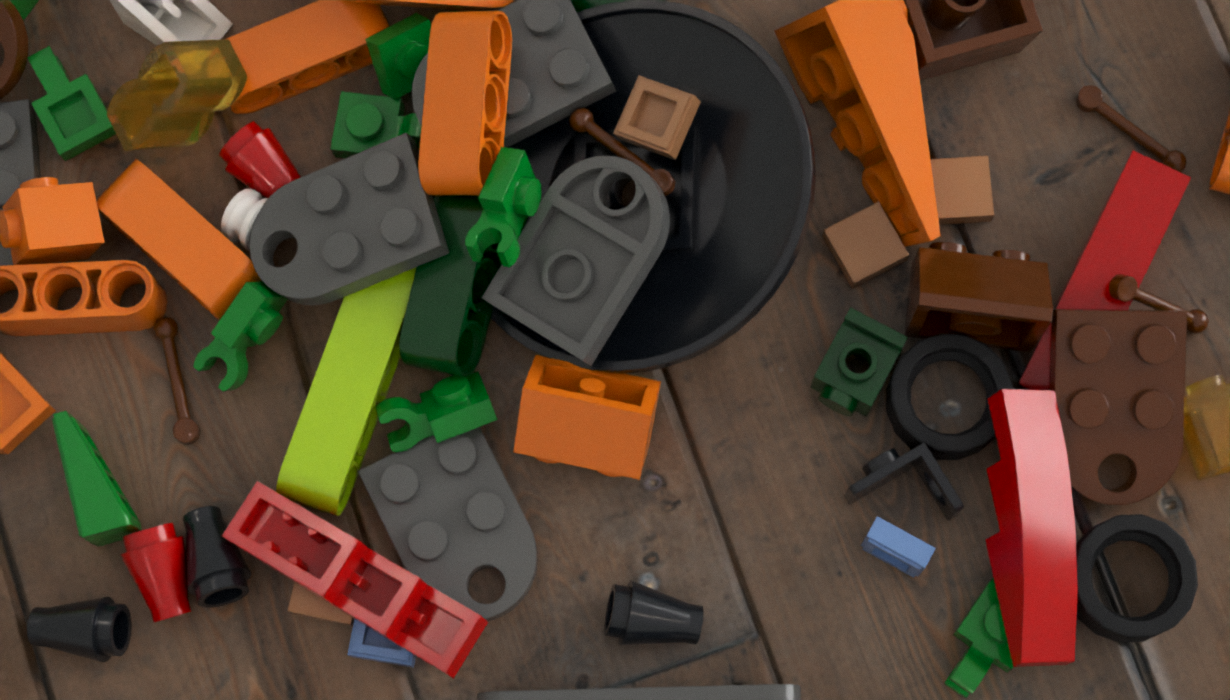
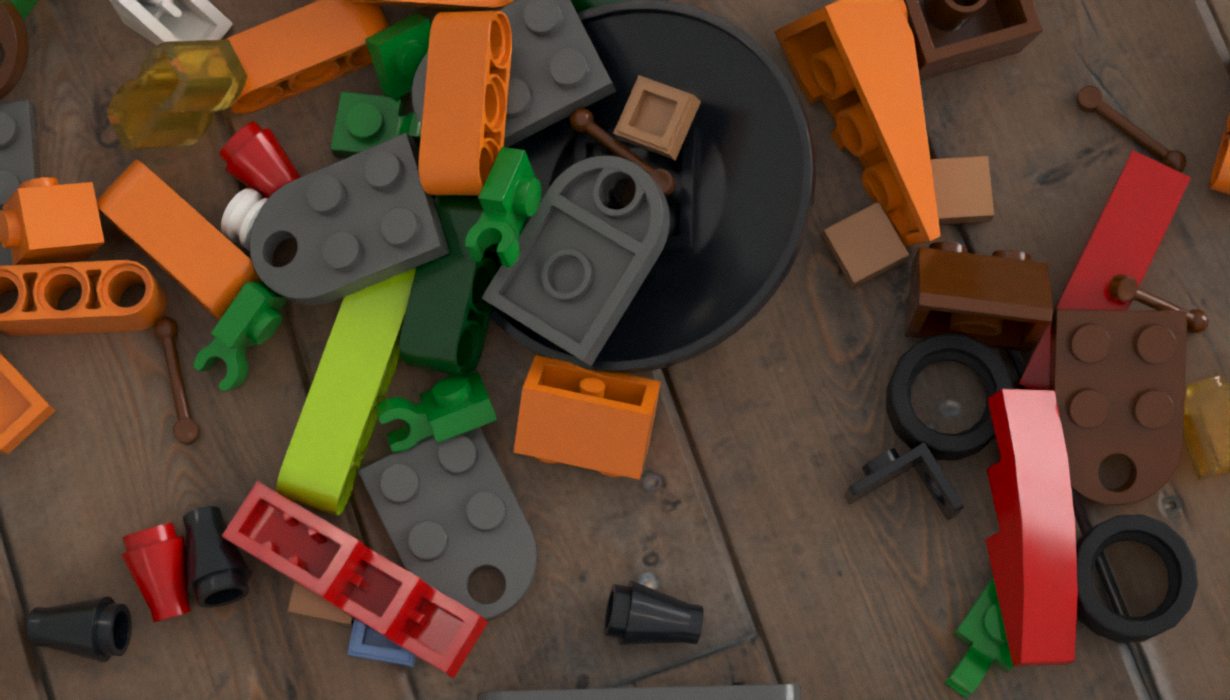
(71, 109): green plate -> none
(96, 498): green slope -> none
(869, 340): dark green brick -> none
(897, 547): medium blue tile -> none

